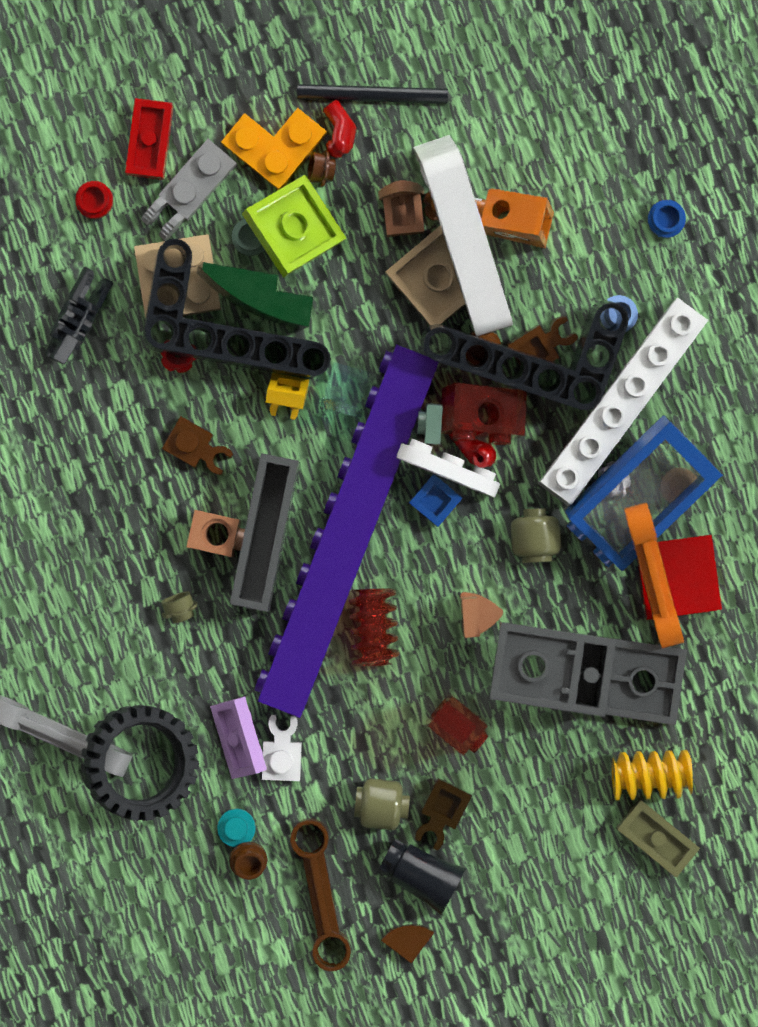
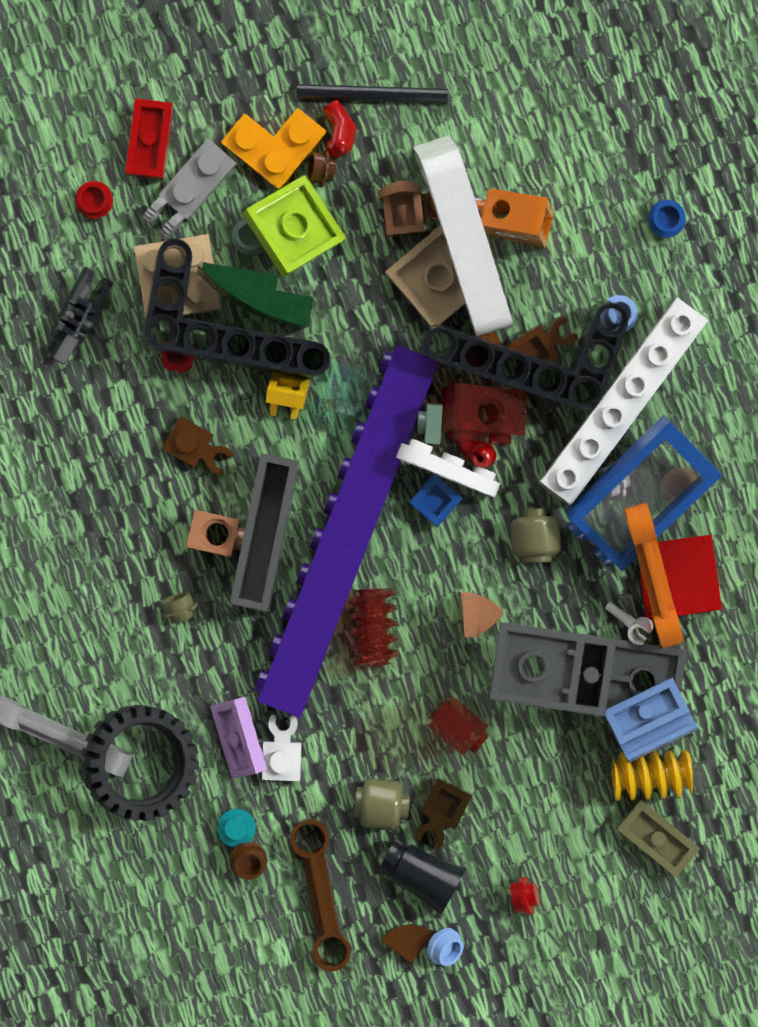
(445, 947): none -> light blue plate
(524, 896): none -> red plate
(629, 621): none -> white hand
(650, 720): none -> medium blue plate

